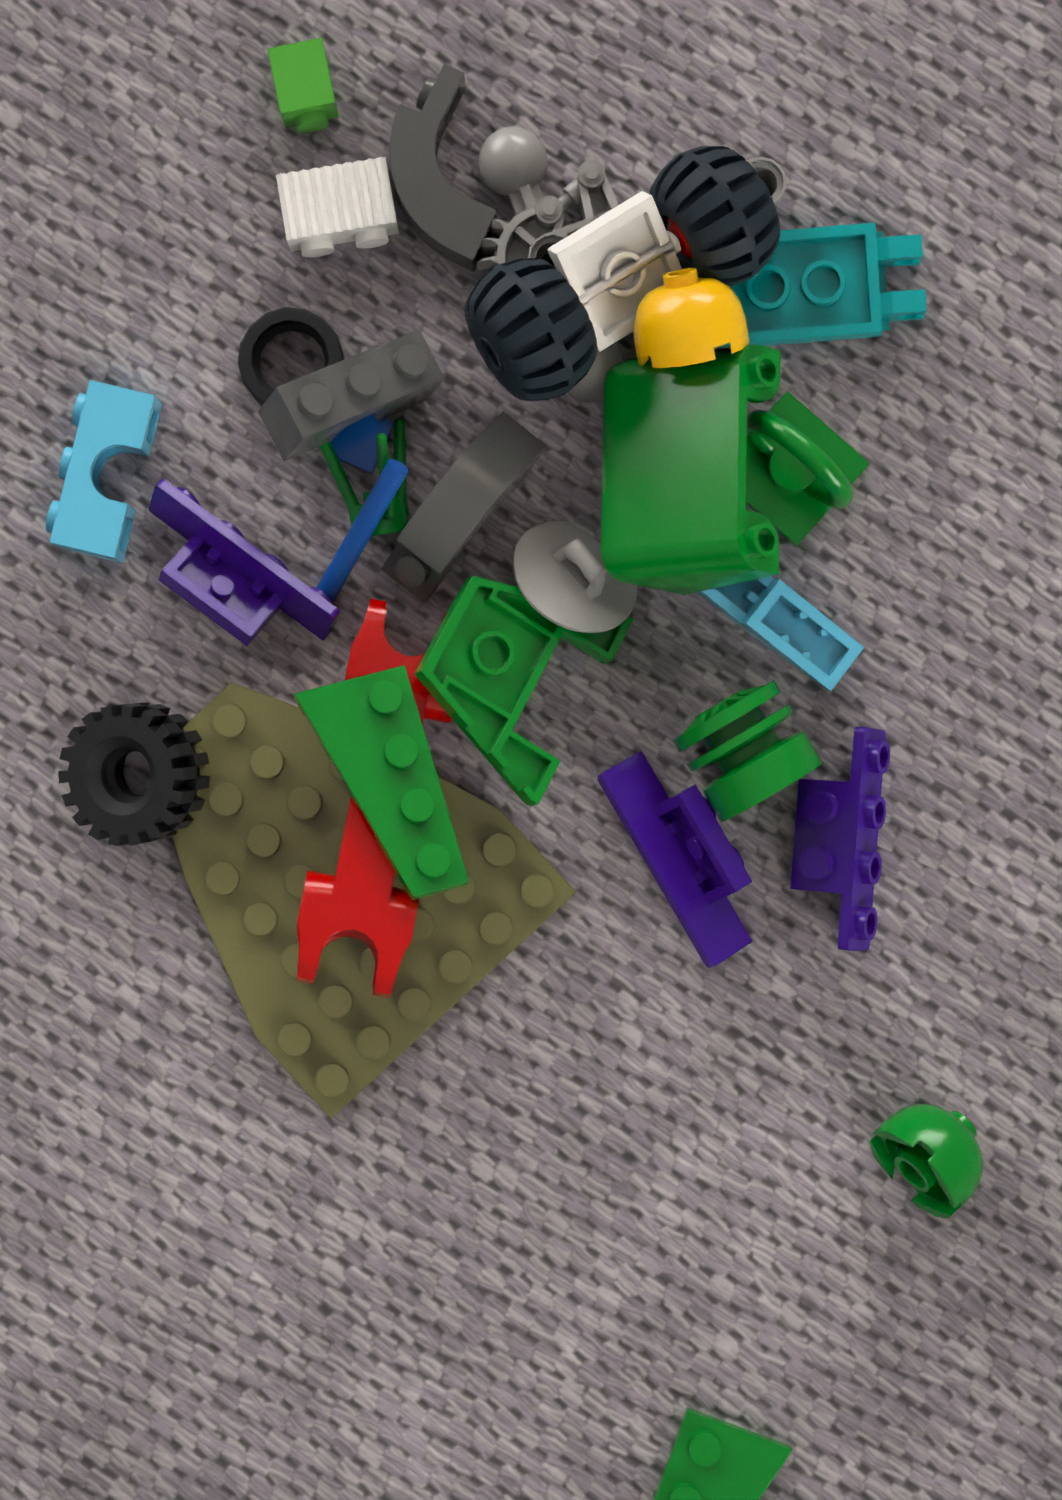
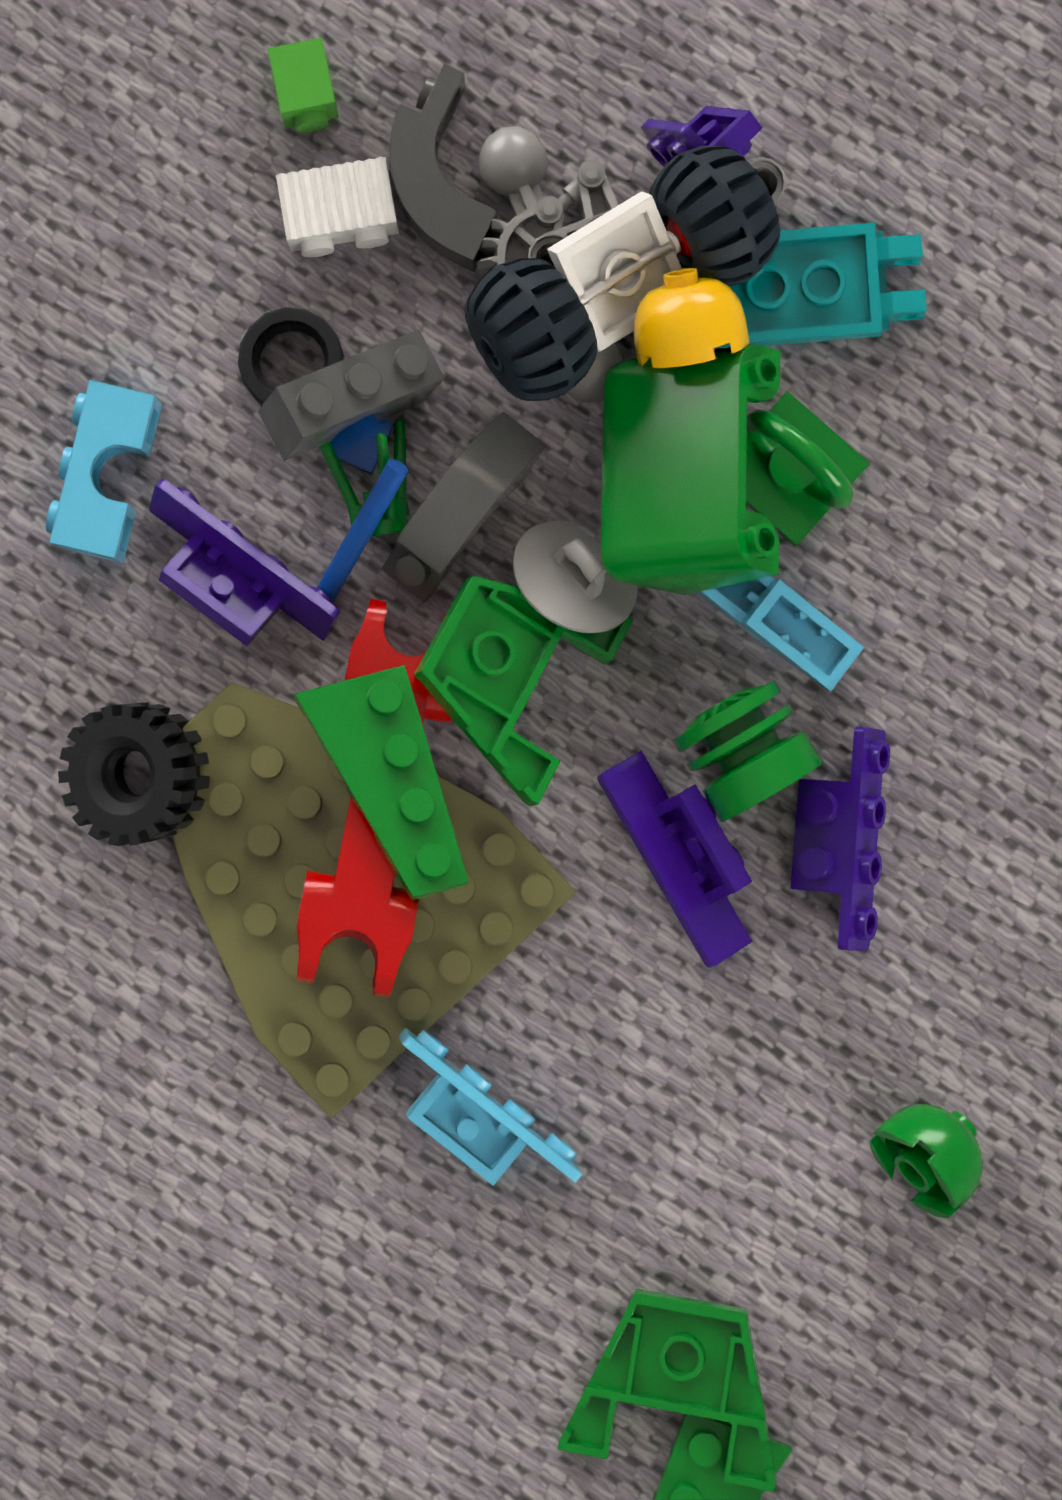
(472, 1122): none -> medium azure bracket
(685, 1361): none -> green wing
(708, 128): none -> dark purple bracket

